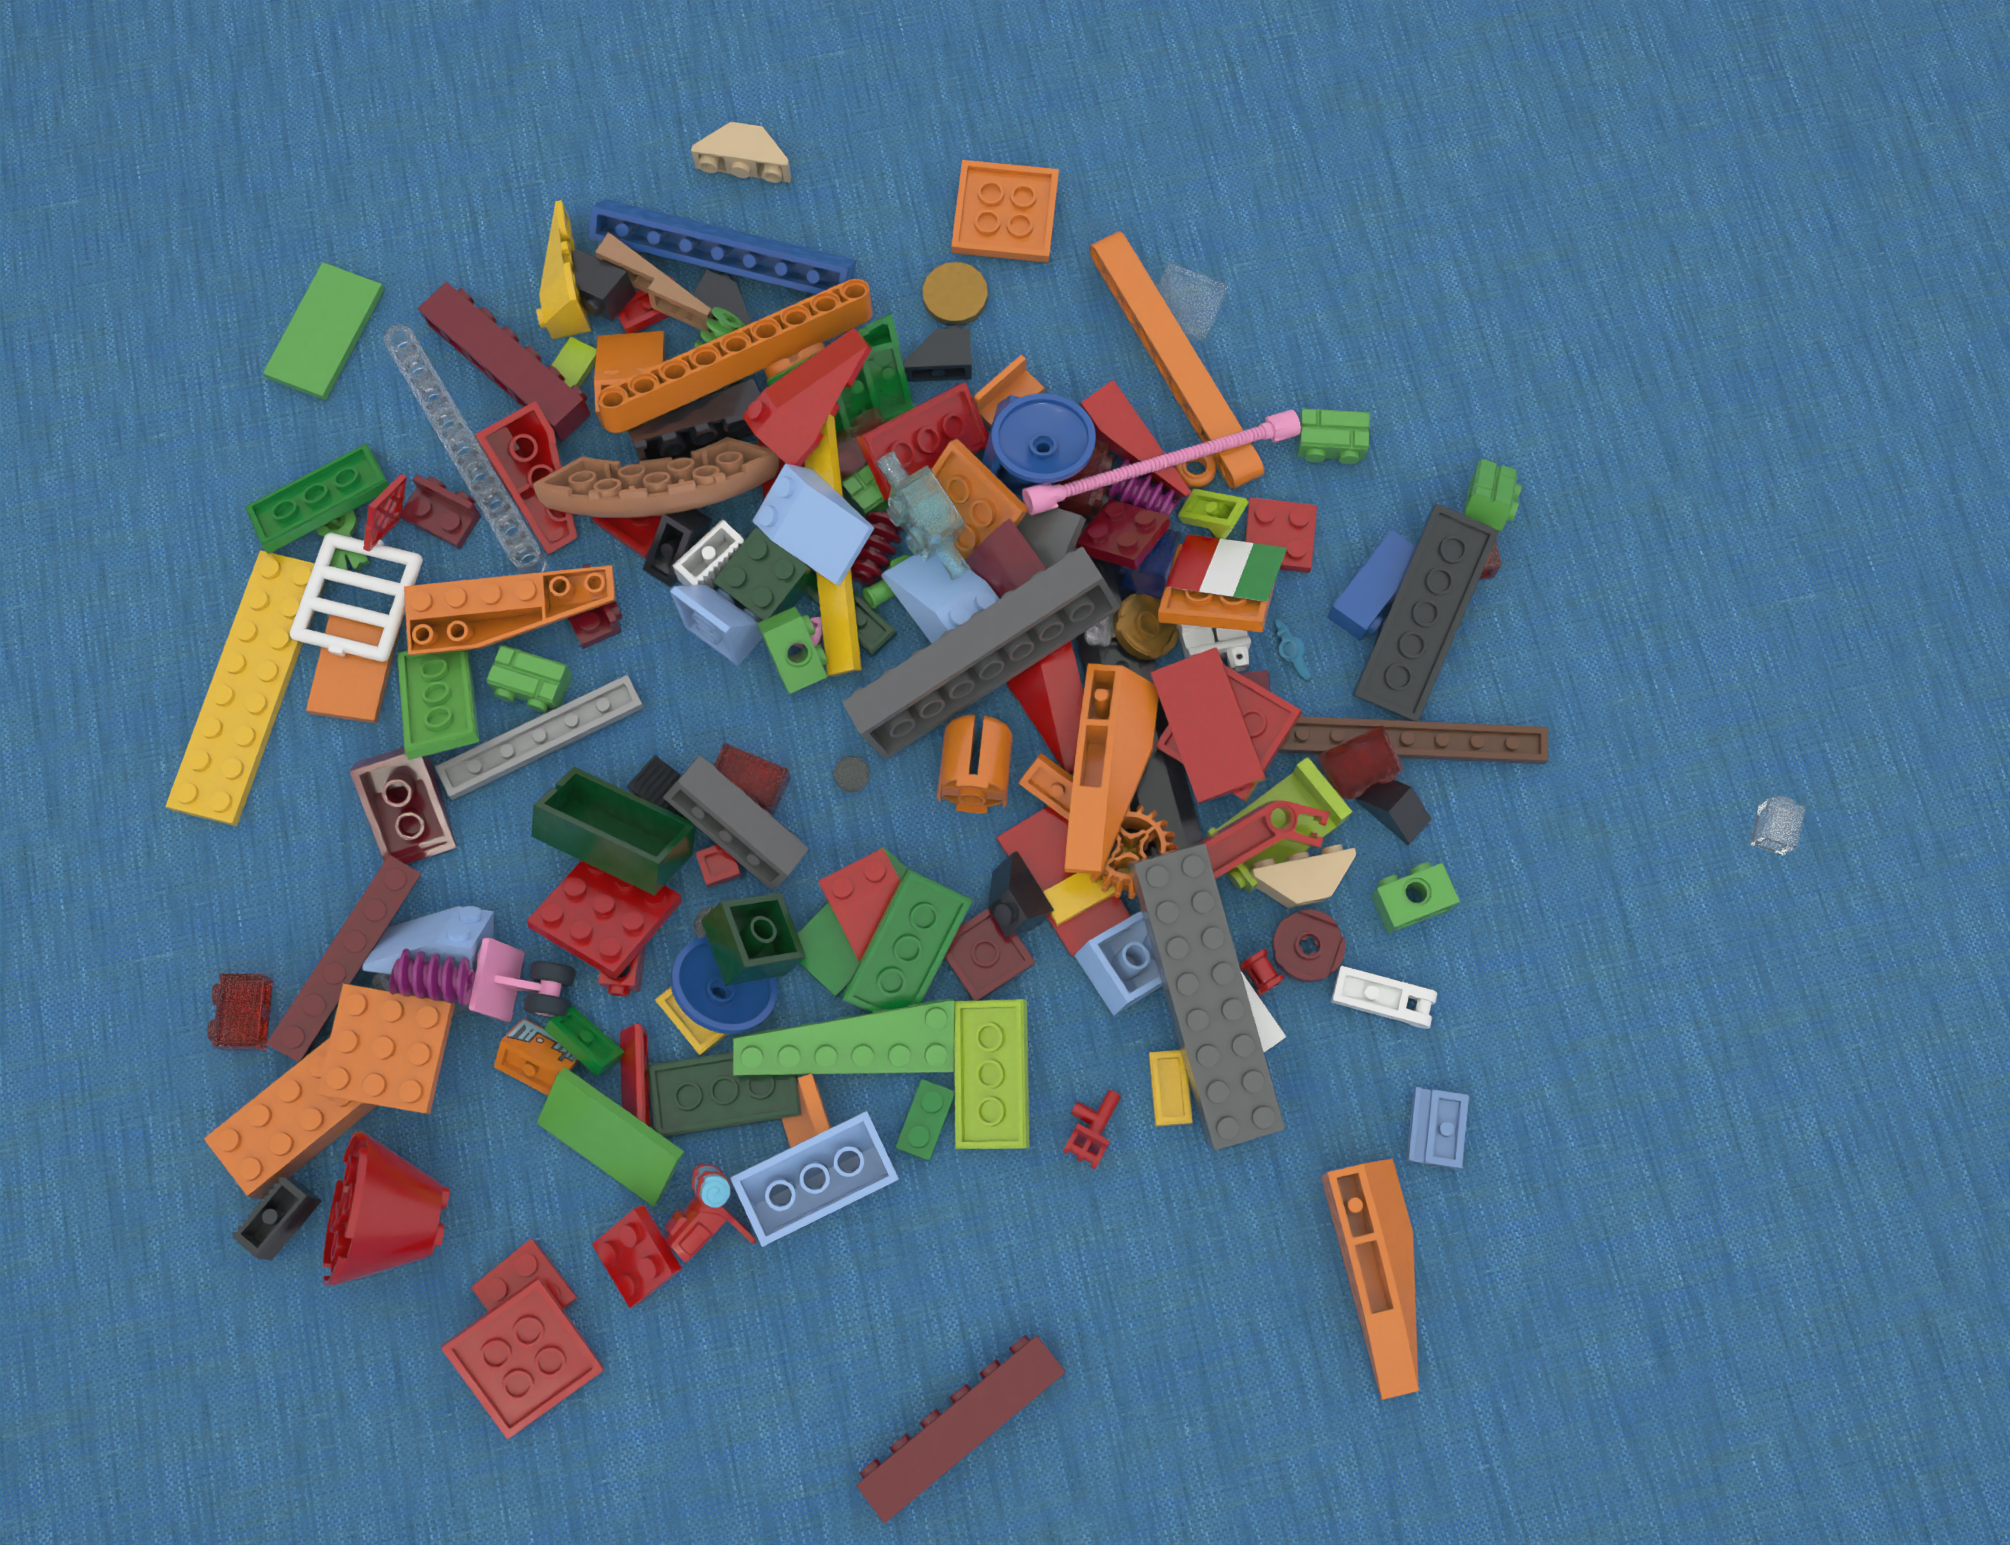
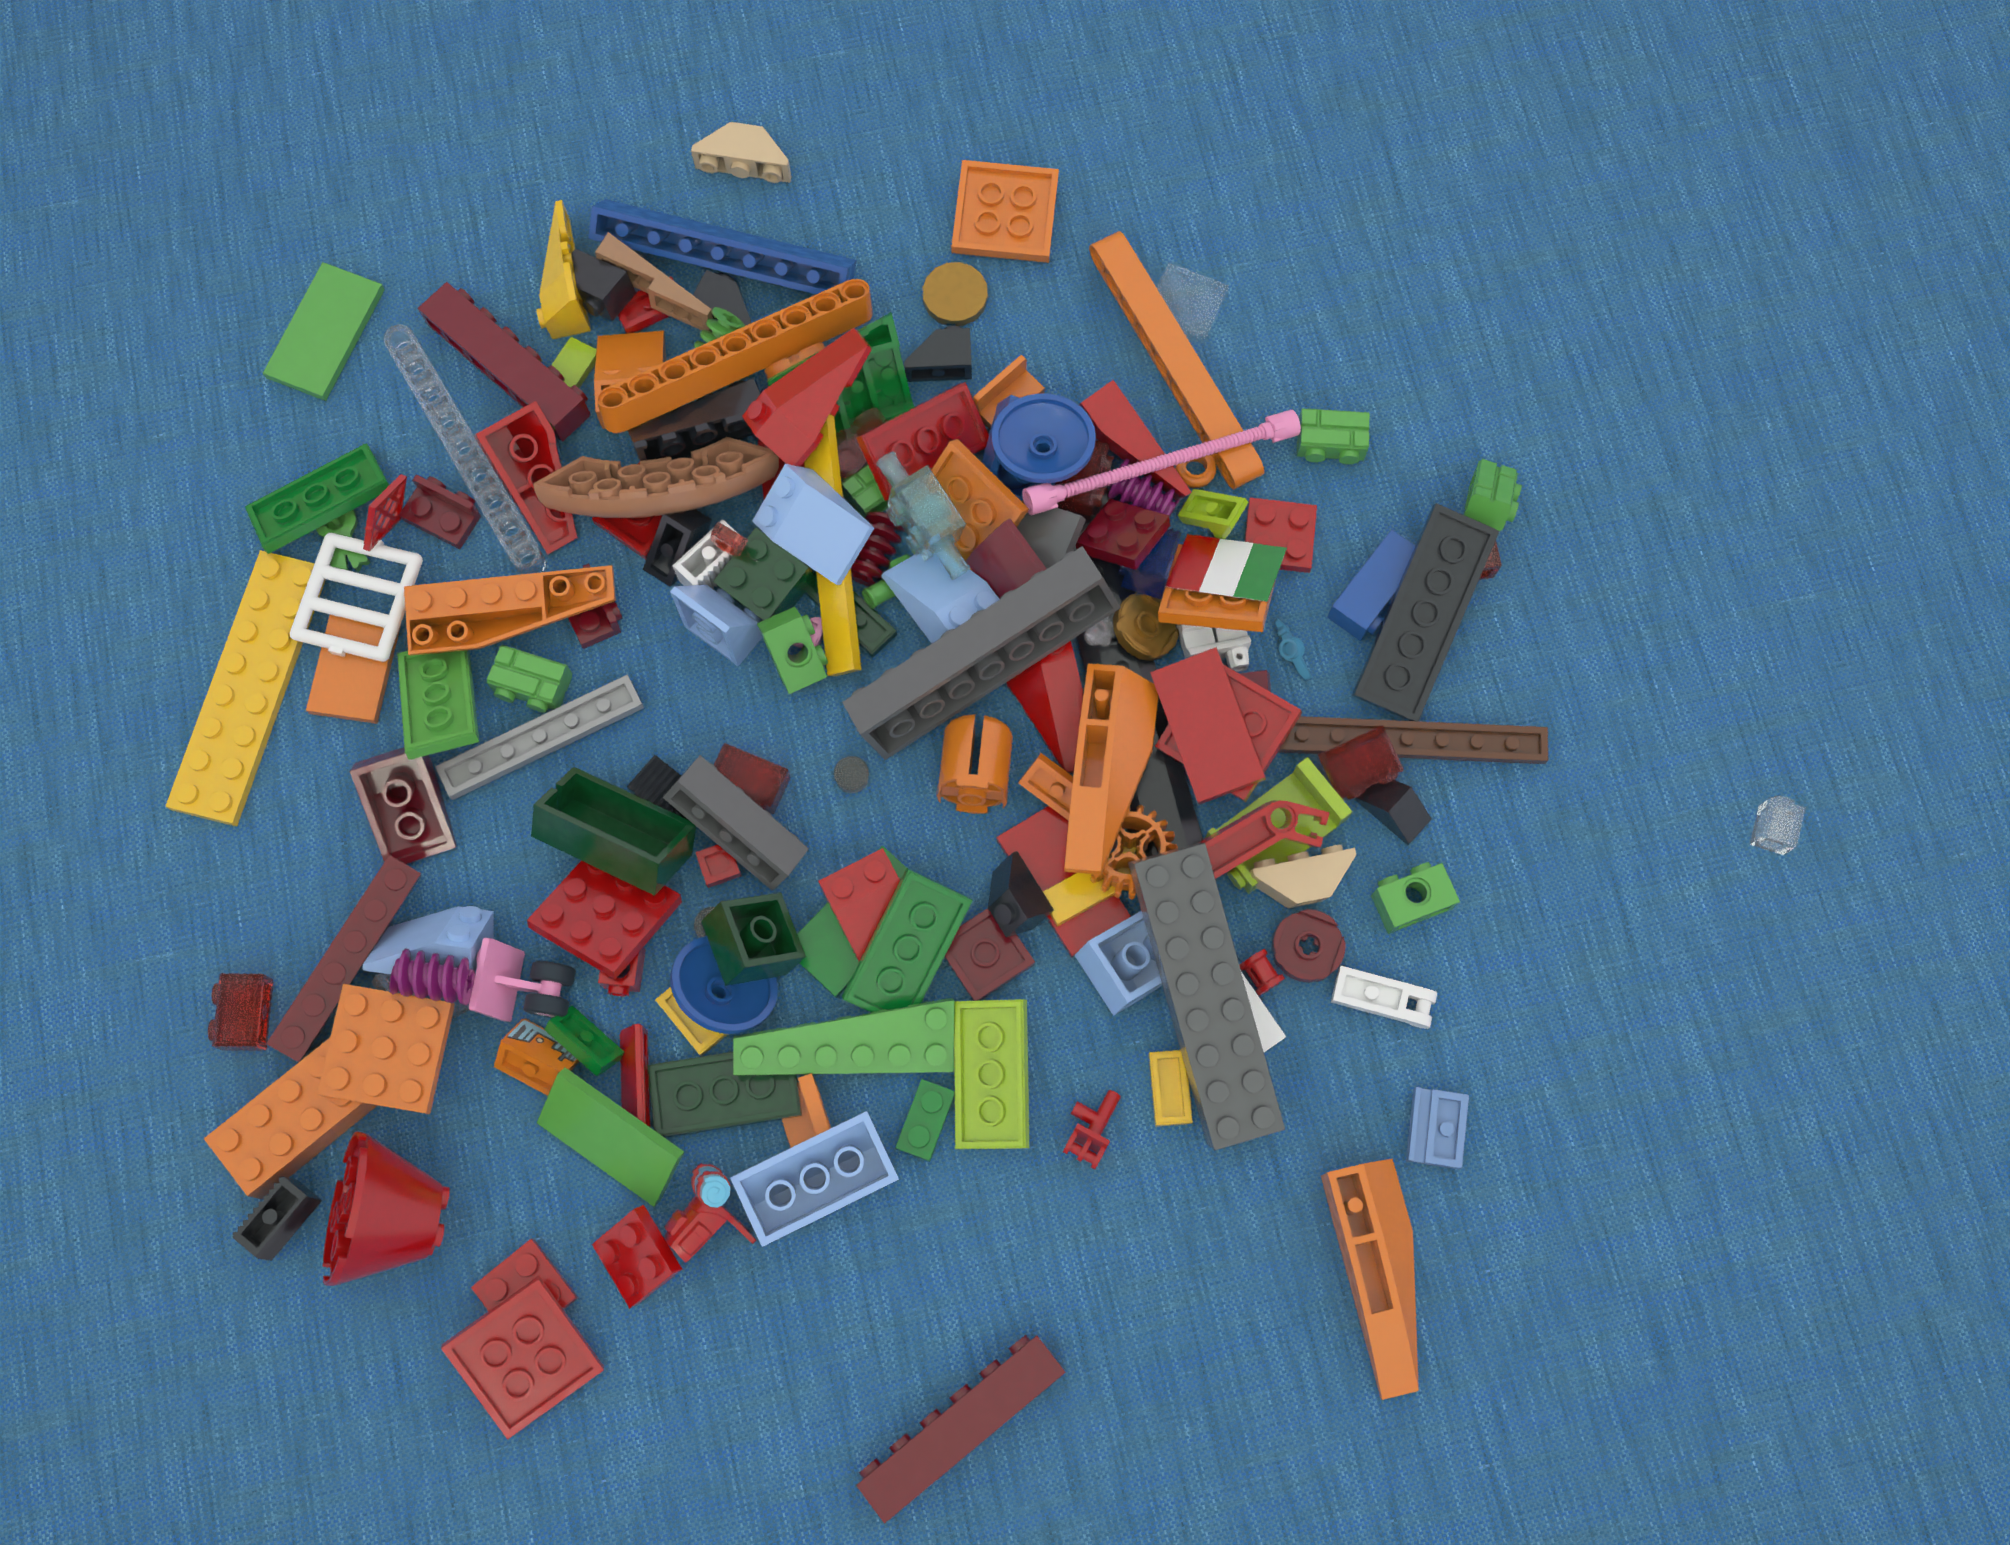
(728, 540): none -> clear red tile

